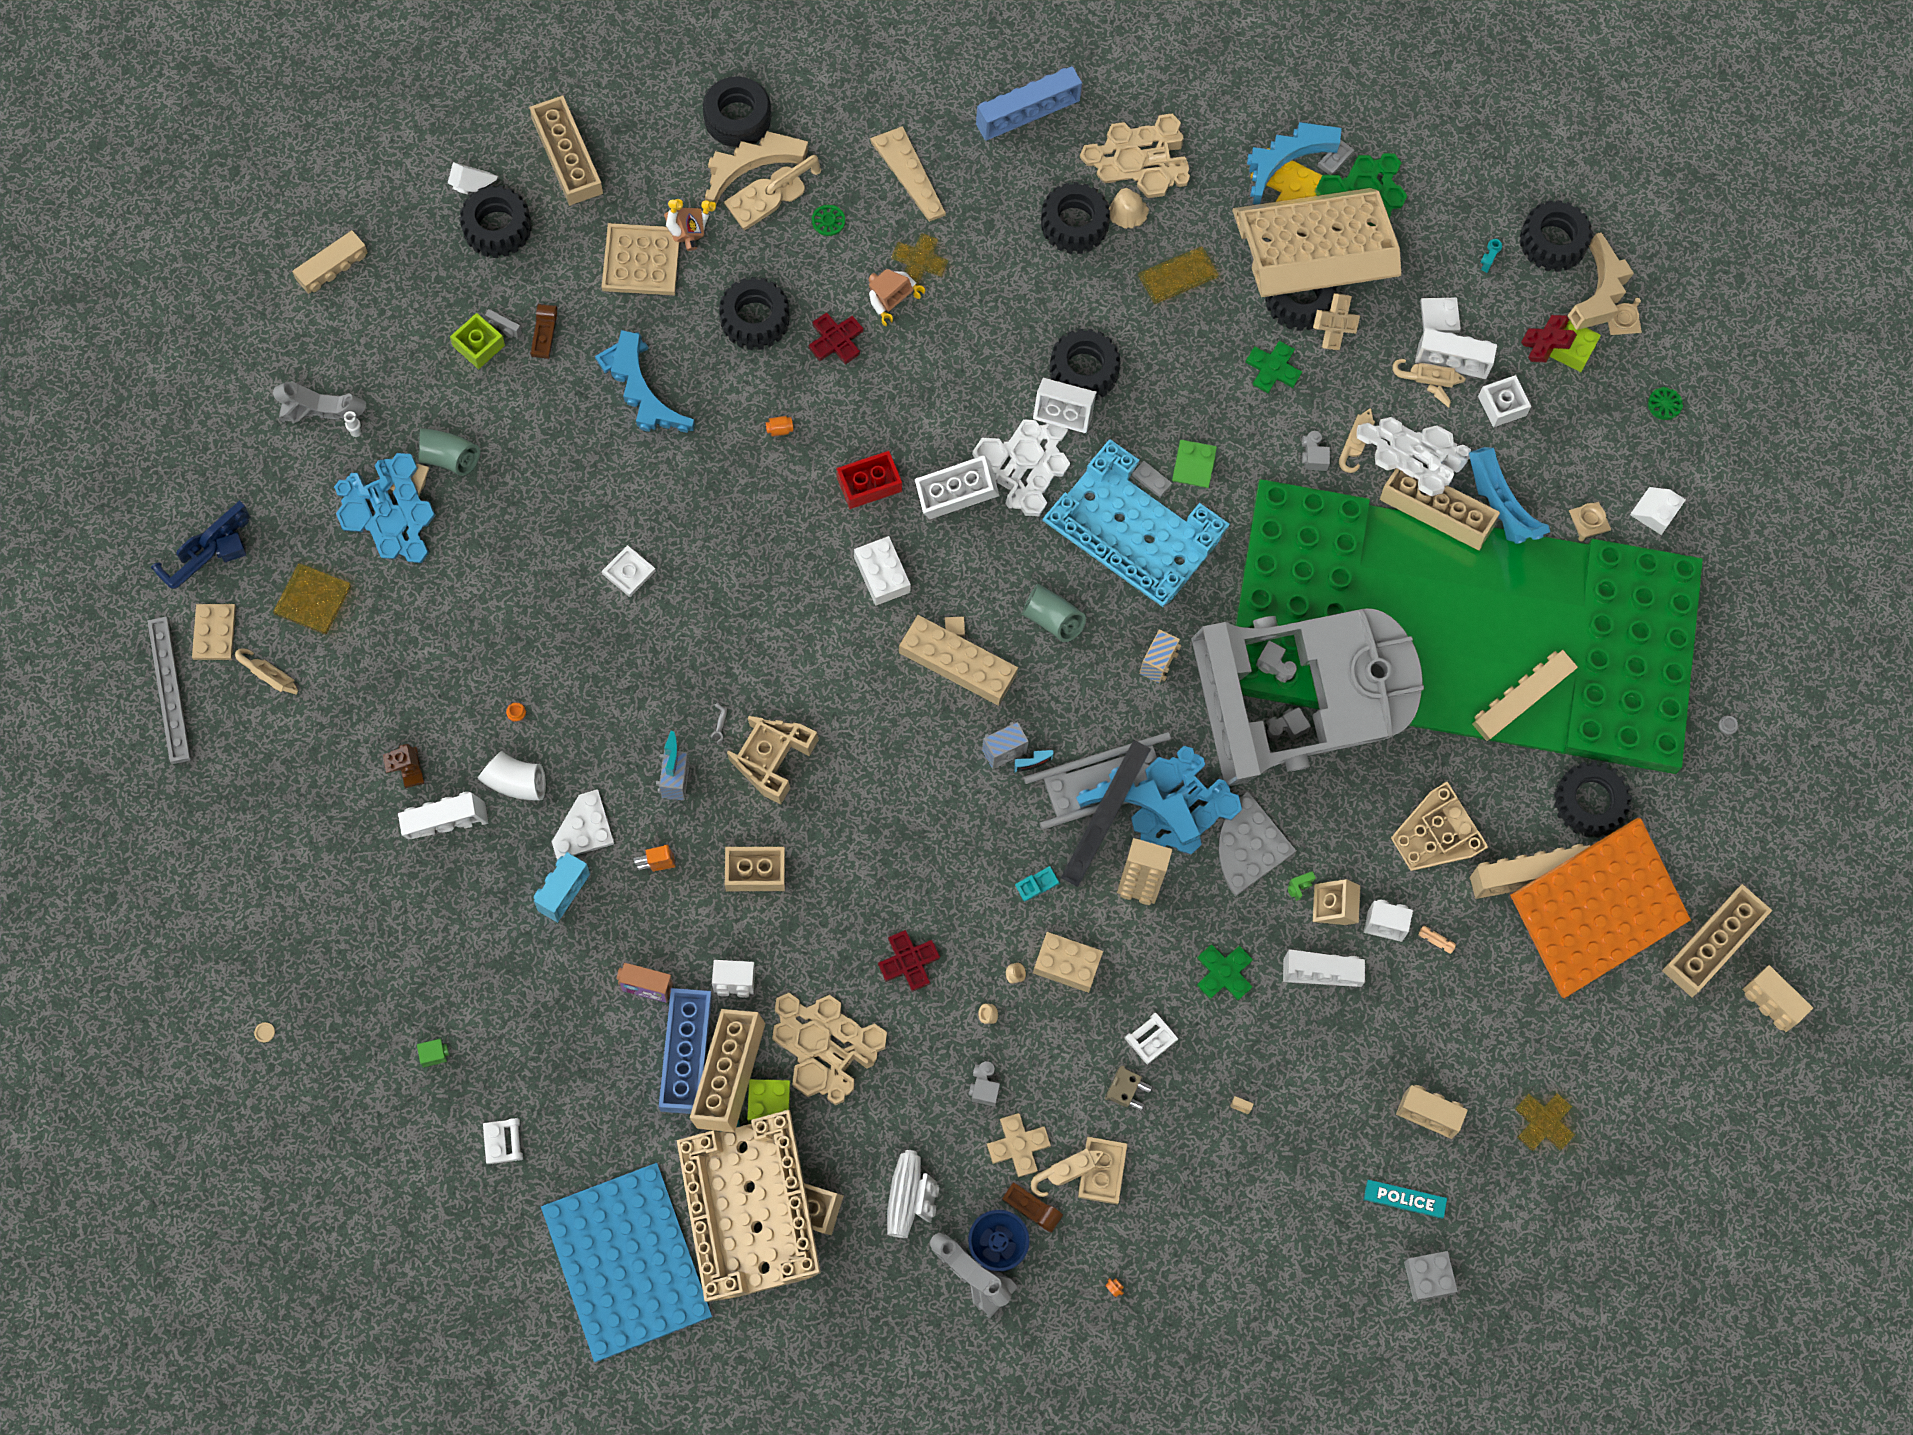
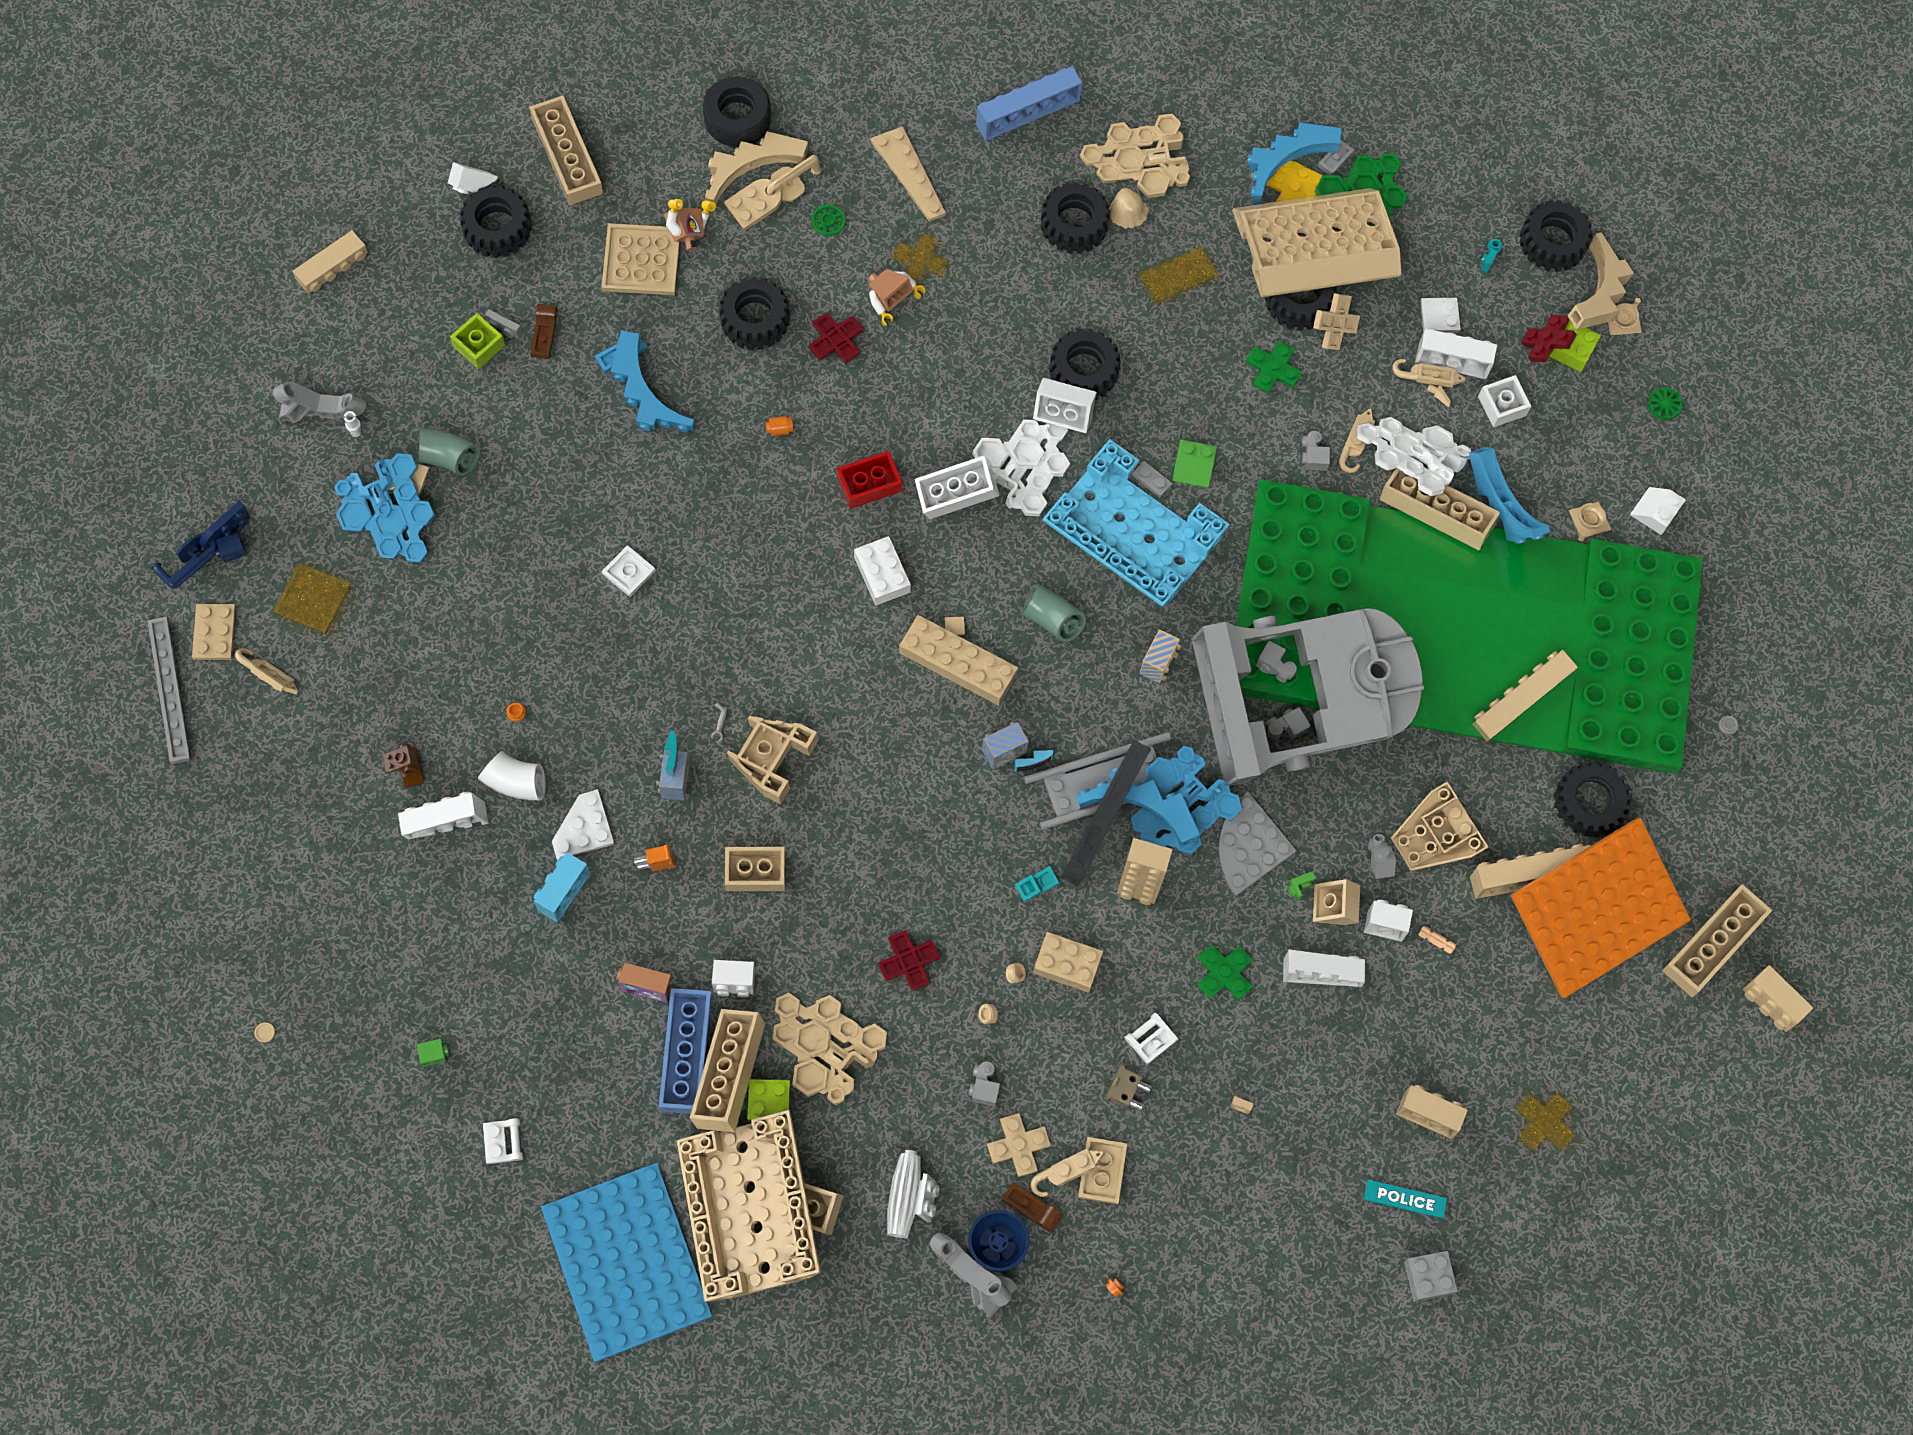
(1382, 857): none -> light grey brick

